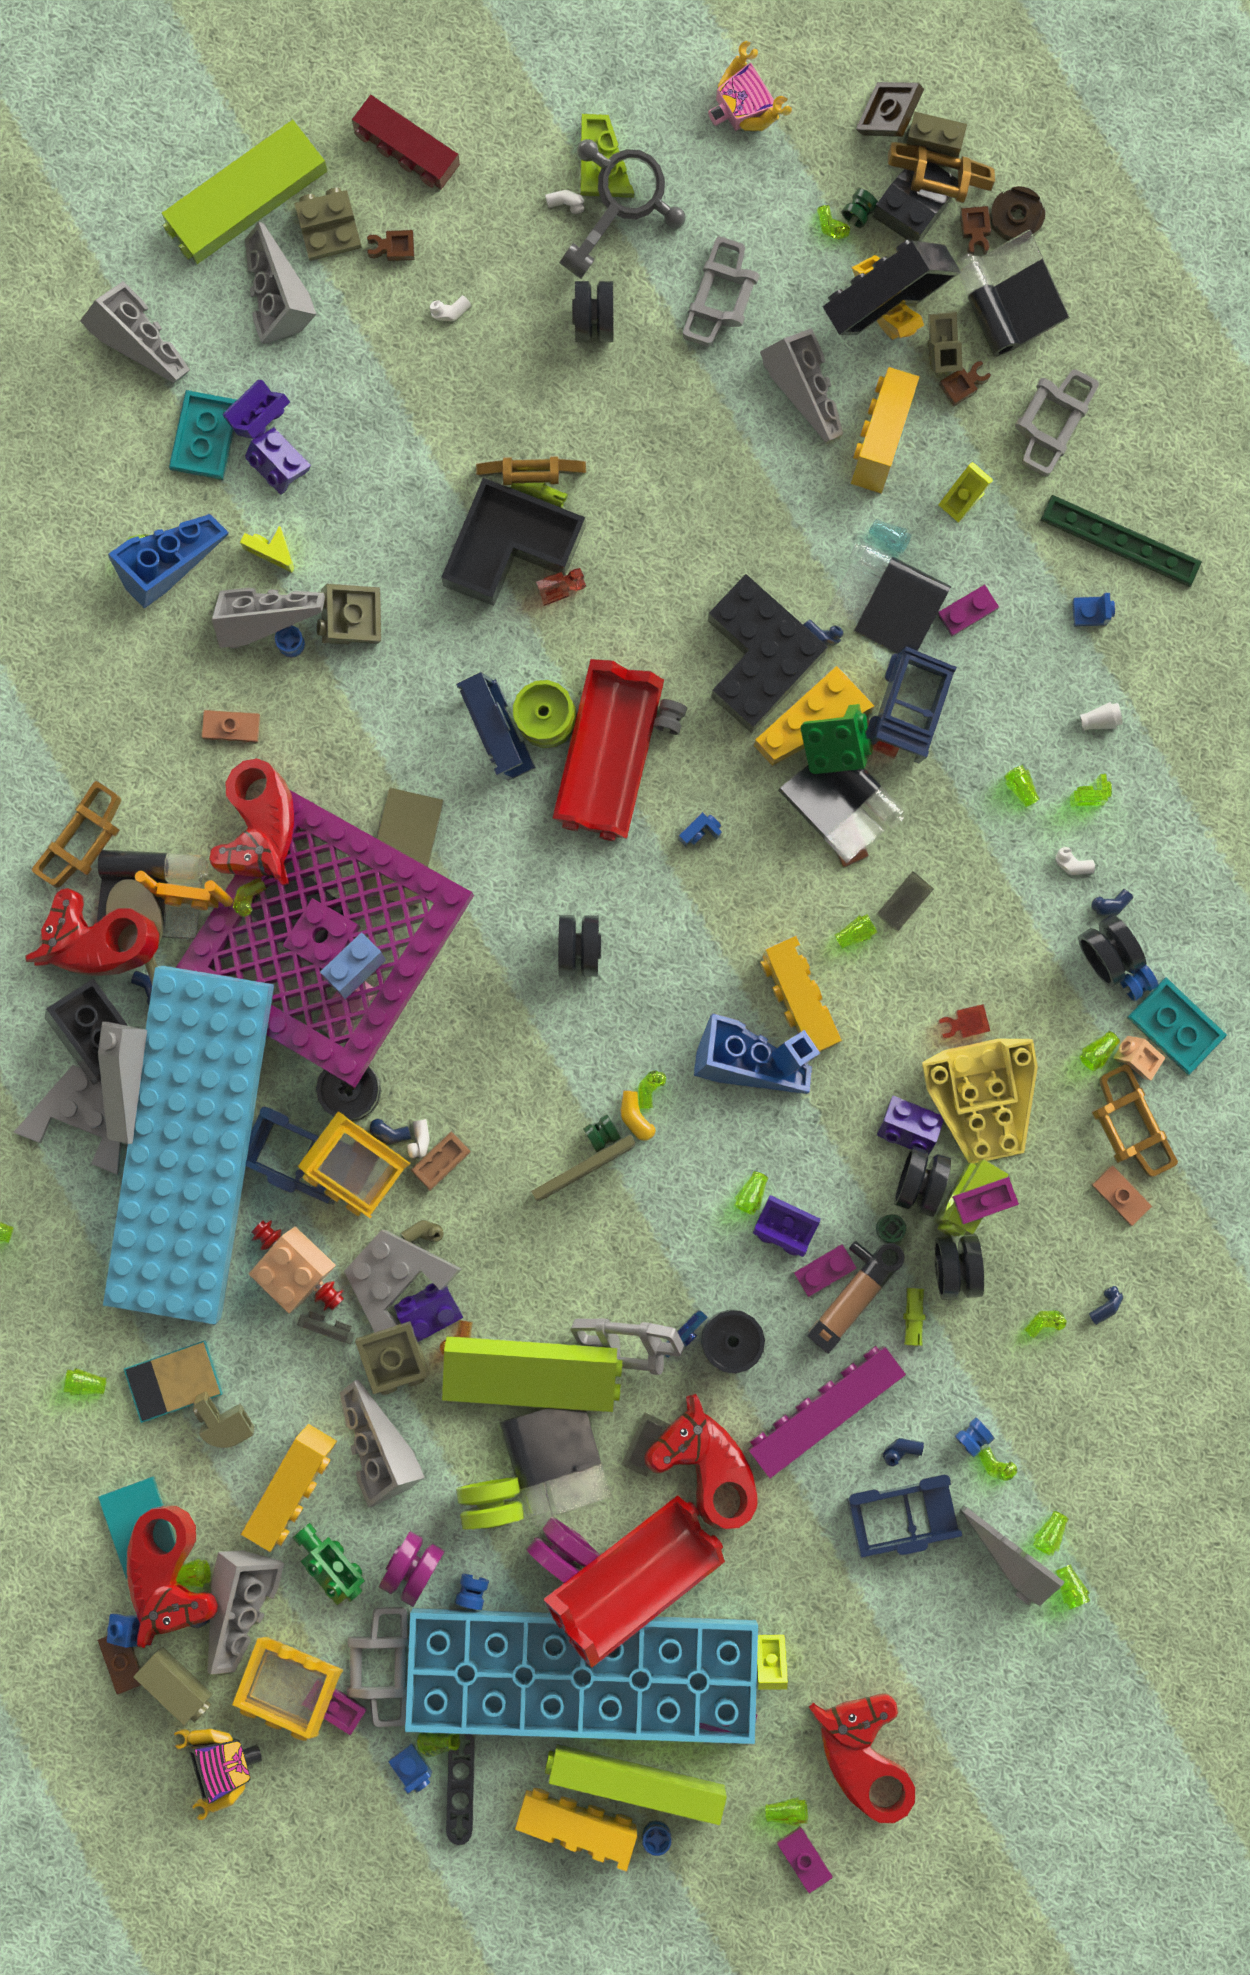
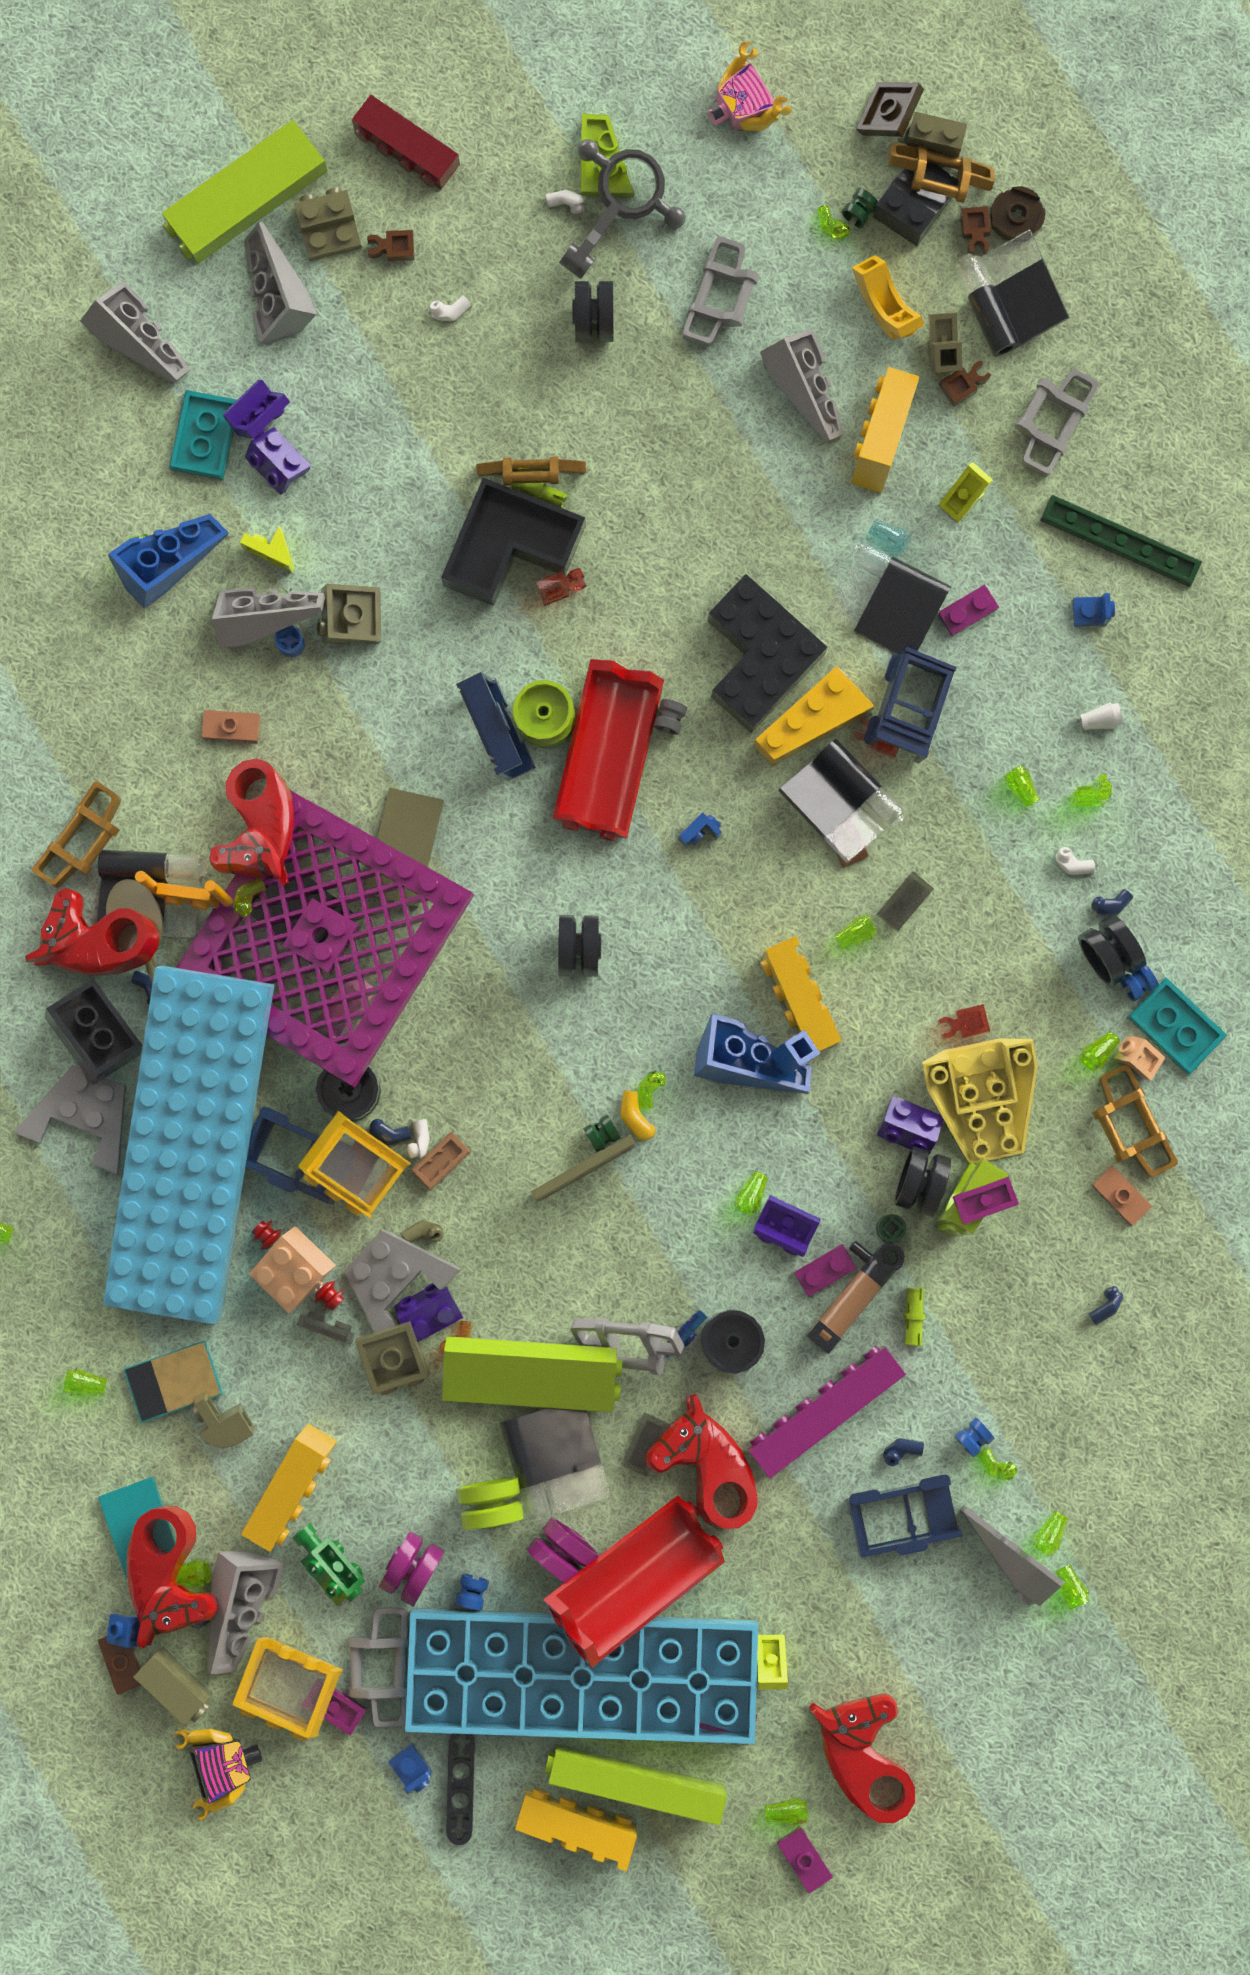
(121, 1069): light grey wedge -> none
(353, 965): medium blue brick -> none
(384, 1455): light grey wedge -> none
(437, 1743): clear neon green cone -> none
(657, 1843): blue wheel -> none
(828, 637): dark blue arm -> none
(837, 742): green bracket -> none
(903, 278): black piece -> none
(959, 1267): black wheel -> none
(1045, 1319): clear neon green arm -> none

